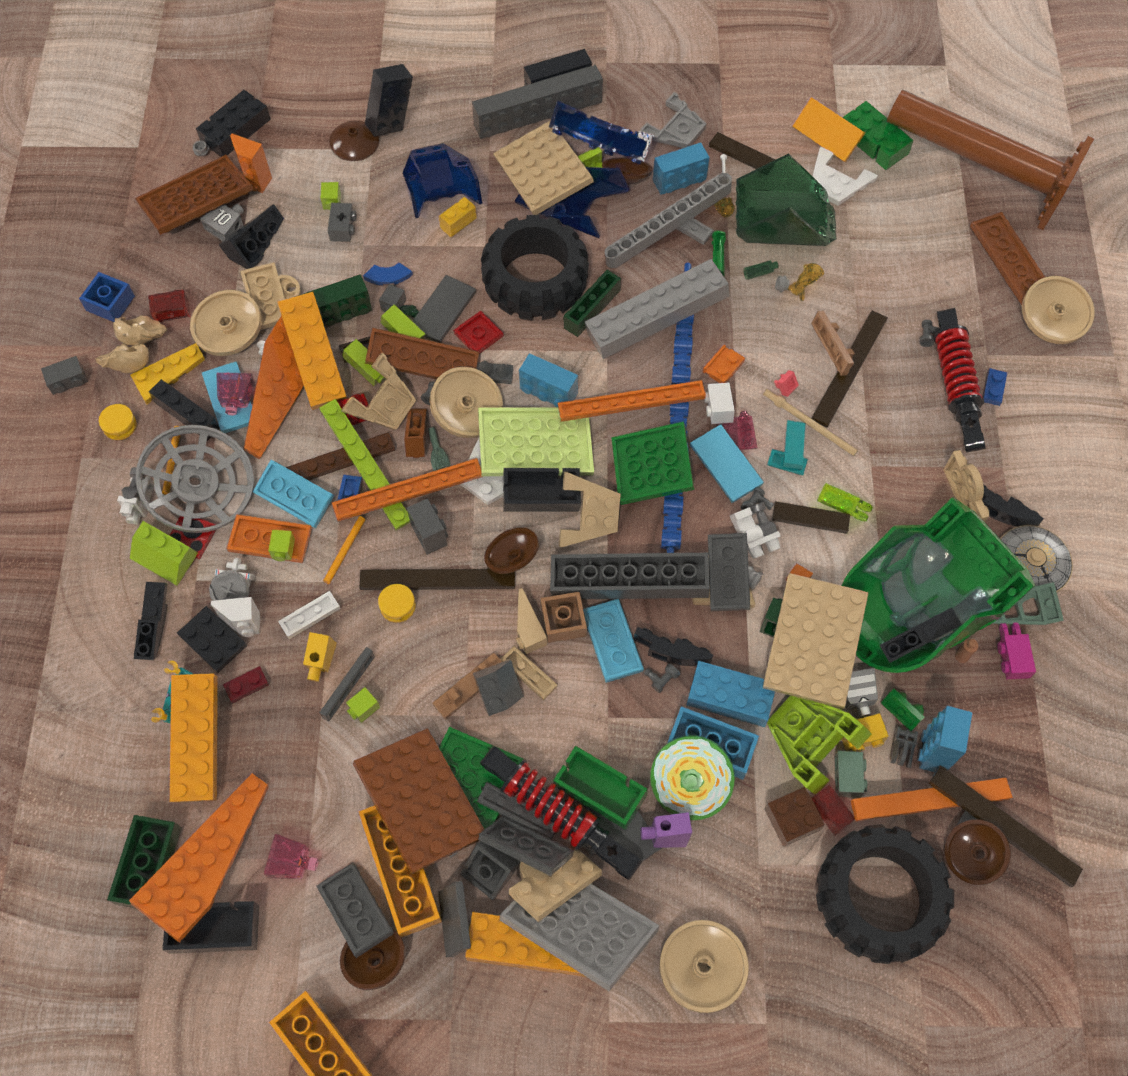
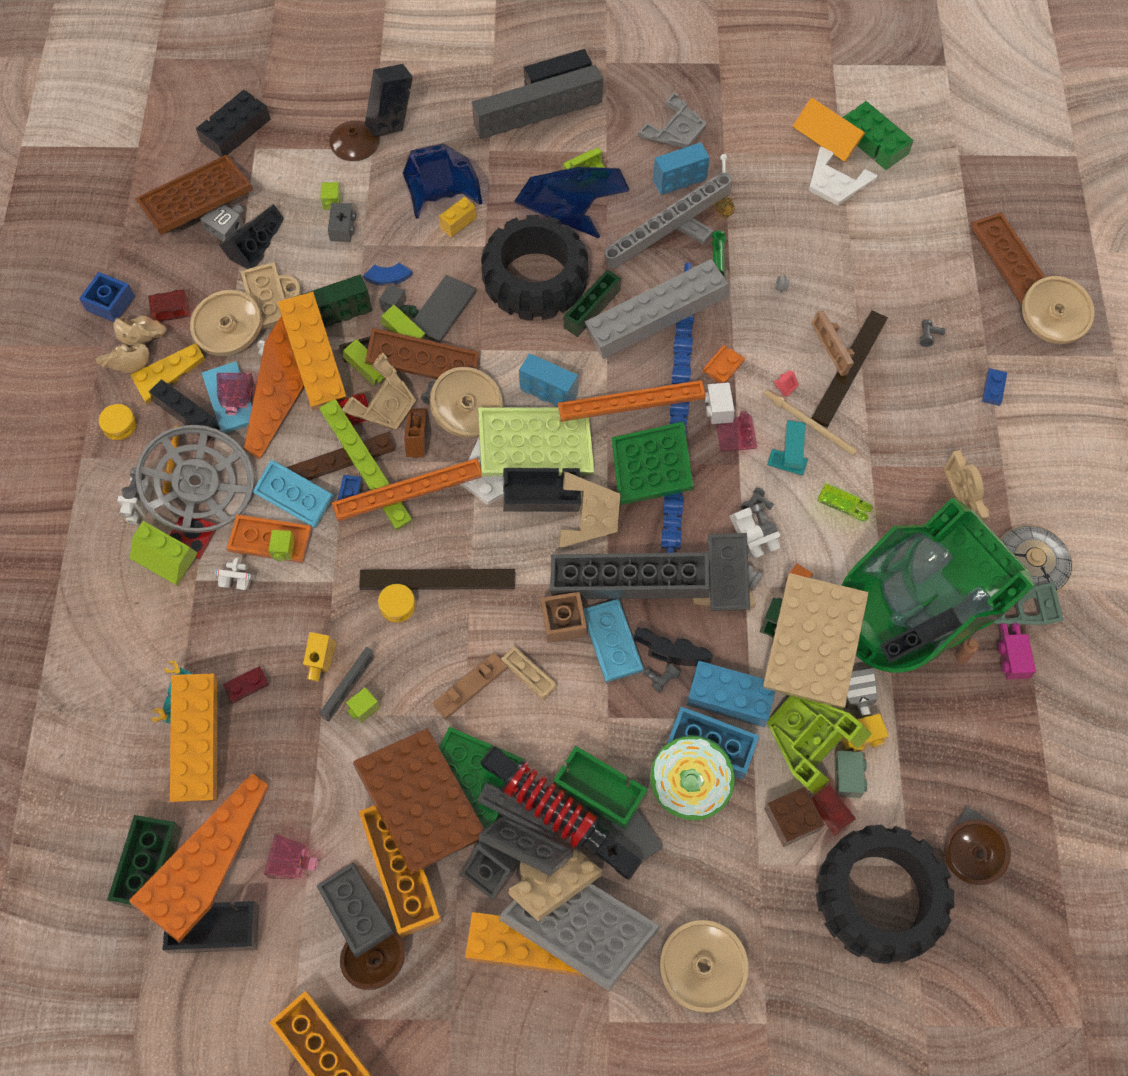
(64, 375): dark grey brick -> none
(152, 621): black slope -> none
(200, 148): light grey plate -> none
(212, 639): black plate -> none
(228, 586): light grey tile -> none
(239, 614): white slope -> none
(252, 162): orange slope -> none
(309, 615): white plate -> none
(344, 549): light orange bar -> none
(427, 526): dark grey brick -> none
(438, 456): sand green piece -> none
(454, 919): dark grey tile -> none
(478, 332): red tile -> none
(497, 372): dark grey tile -> none
(498, 687): dark grey slope -> none
(511, 550): reddish brown dish -> none
(528, 627): tan slope -> none
(543, 168): tan plate -> none
(600, 134): clear blue windscreen -> none
(631, 171): reddish brown dish -> none
(668, 831): medium lavender torso -> none
(726, 463): medium azure tile -> none
(739, 151): dark brown tile -> none
(759, 269): clear green cylinder -> none
(783, 206): clear green windscreen -> none
(811, 273): clear yellow animal -> none
(811, 517): dark brown tile -> none
(904, 745): dark grey arm -> none
(907, 714): green tile -> none
(923, 800): orange tile -> none
(945, 739): dark azure brick -> none
(960, 378): piece -> none
(989, 148): dark orange piece -> none
(1011, 511): black slope -> none
(1015, 832): dark brown tile -> none

